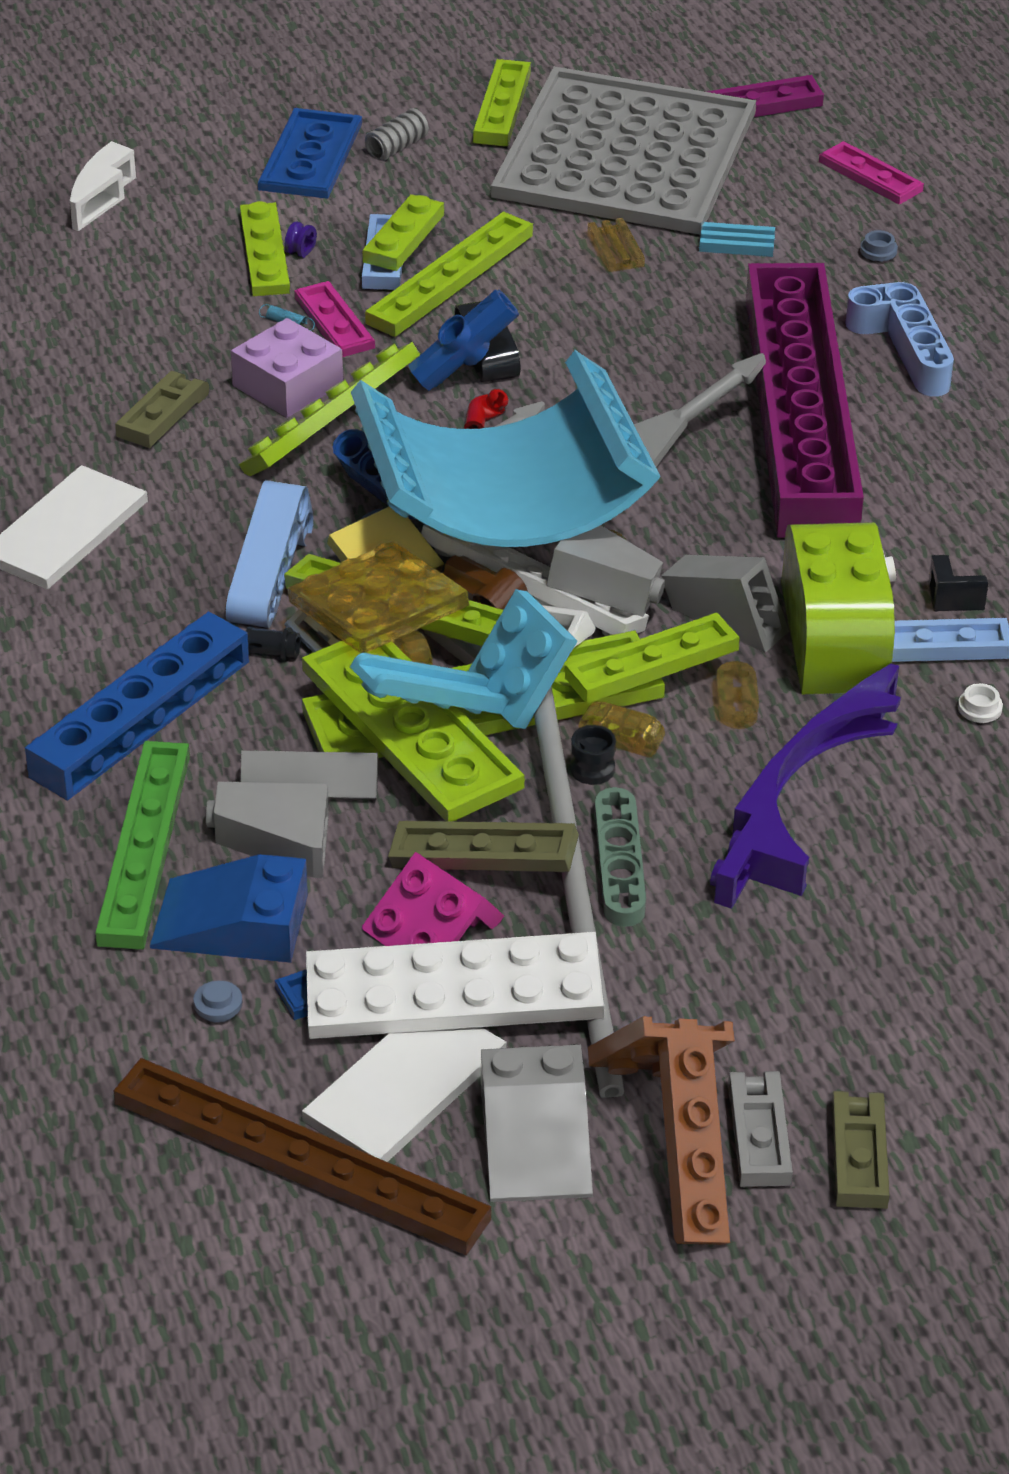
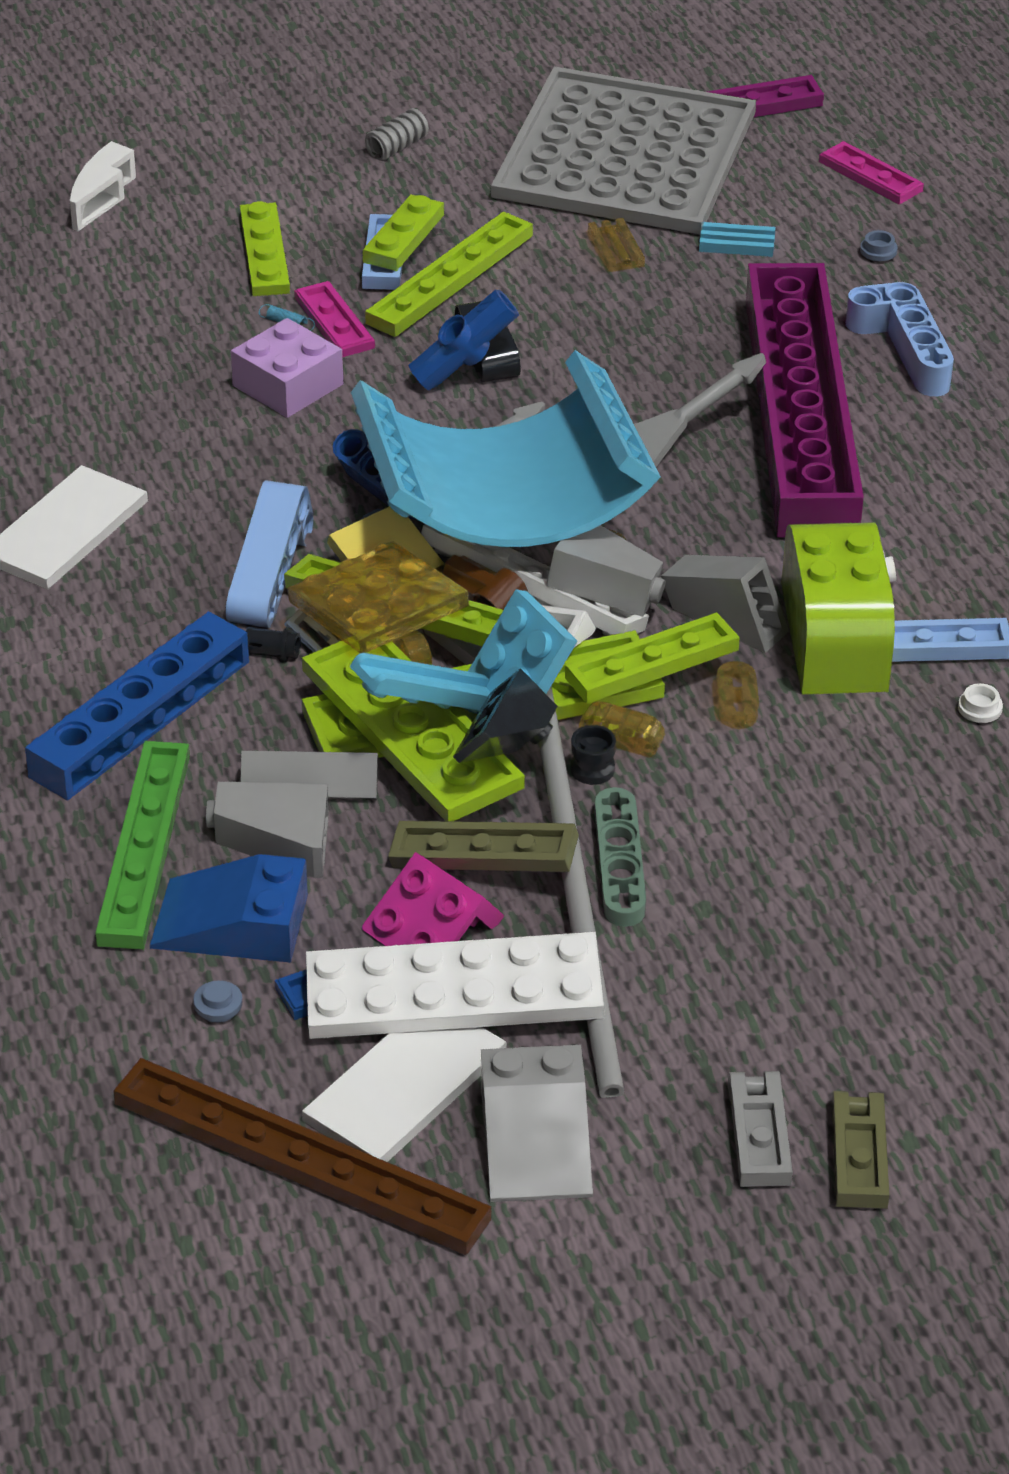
(161, 409): olive plate -> none
(300, 239): dark purple bush -> none
(310, 153): blue tile -> none
(319, 413): lime plate -> none
(485, 408): red arm -> none
(502, 102): lime plate -> none
(508, 720): none -> black slope
(685, 1063): dark orange bracket -> none
(760, 842): dark purple slope -> none
(952, 591): black panel -> none

